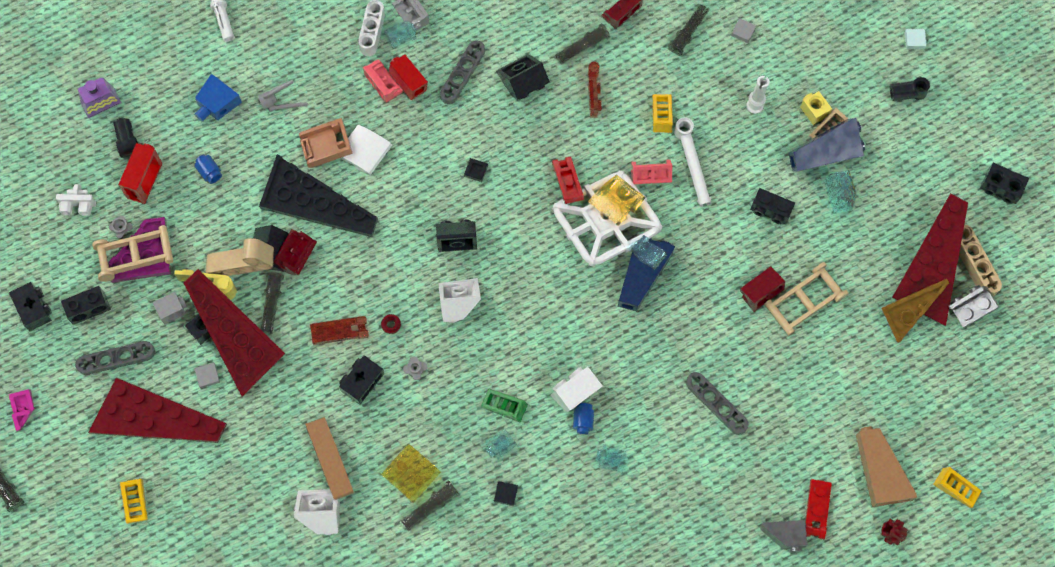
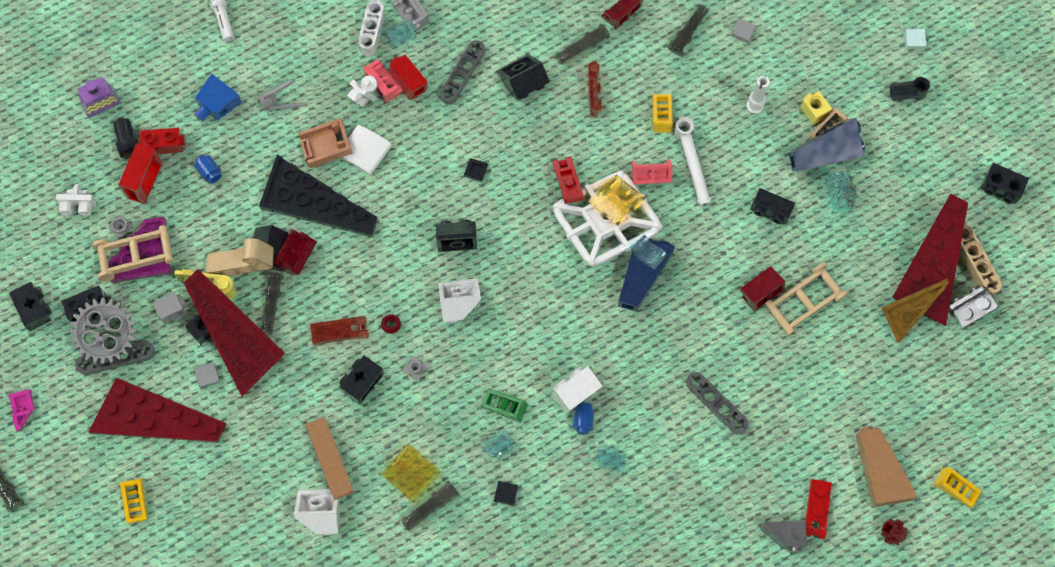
(99, 348): none -> light grey gear
(164, 140): none -> red brick
(362, 92): none -> white hips

